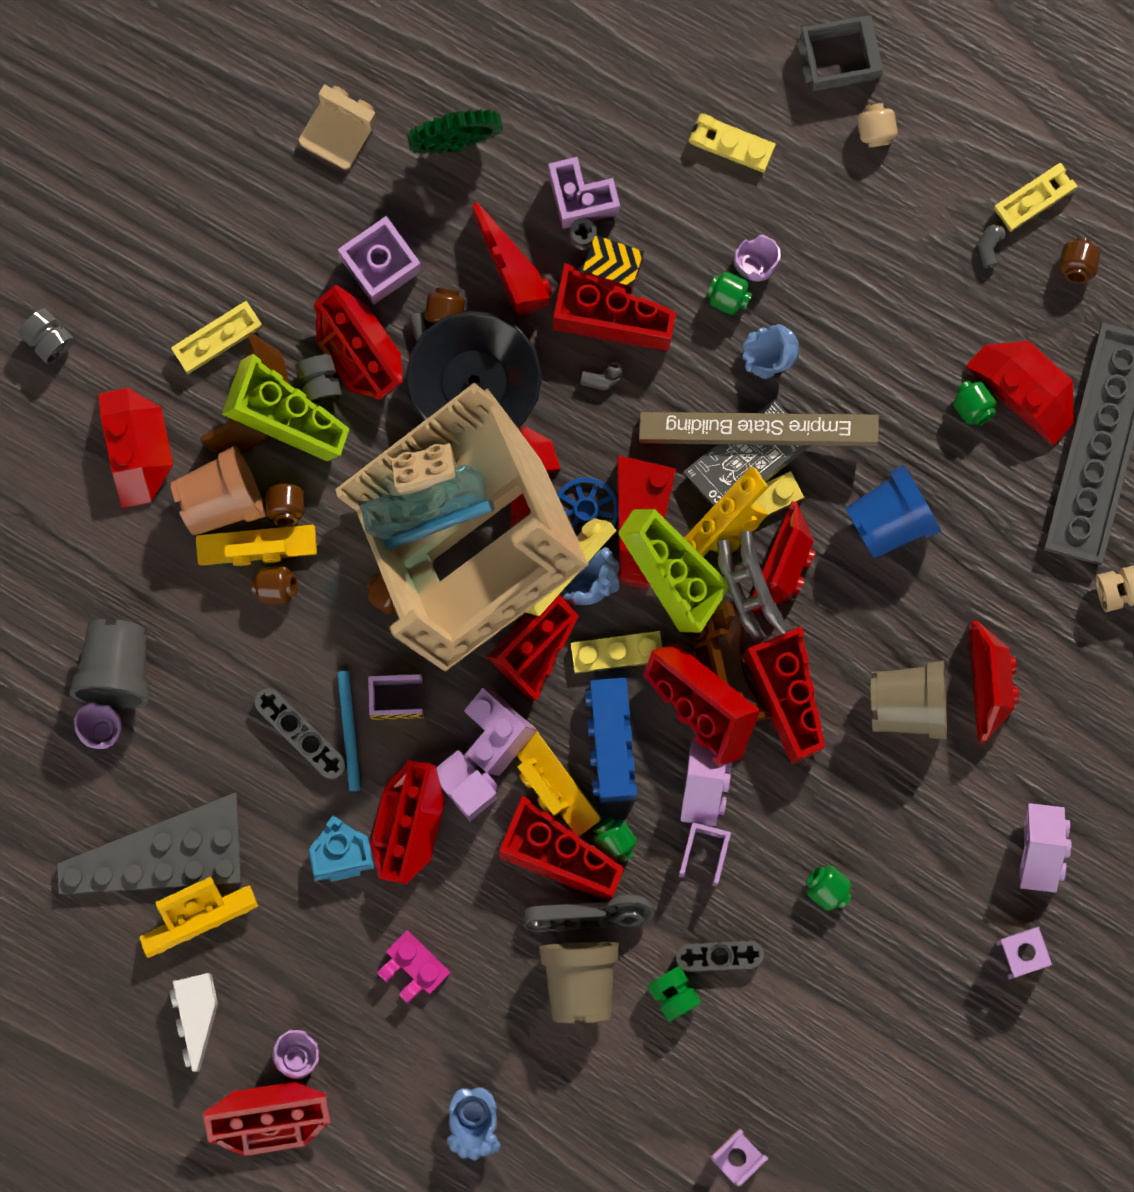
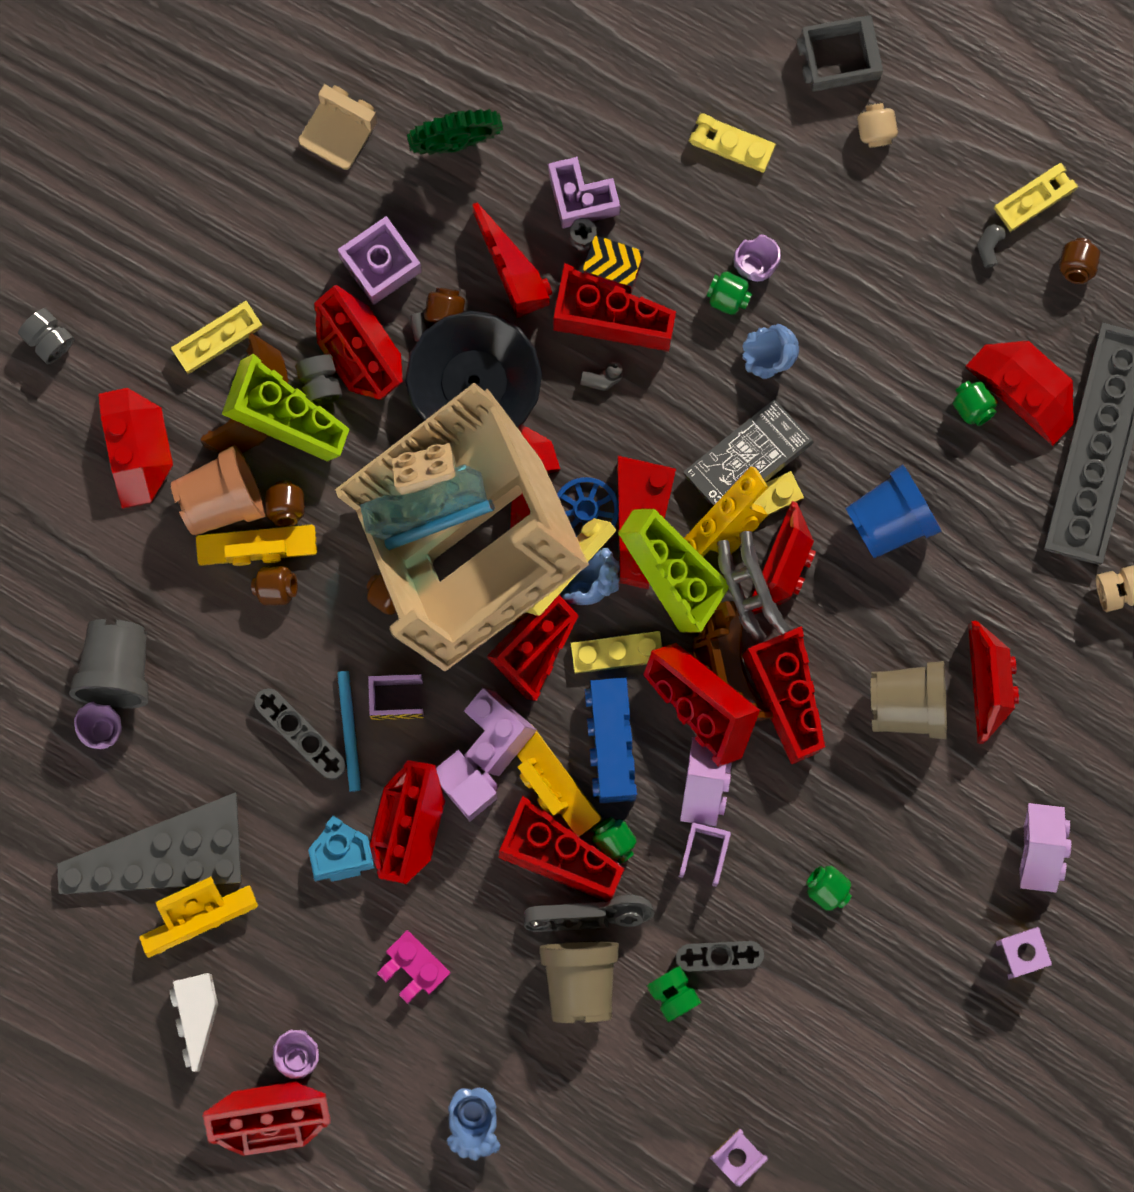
(759, 429): dark tan tile -> none

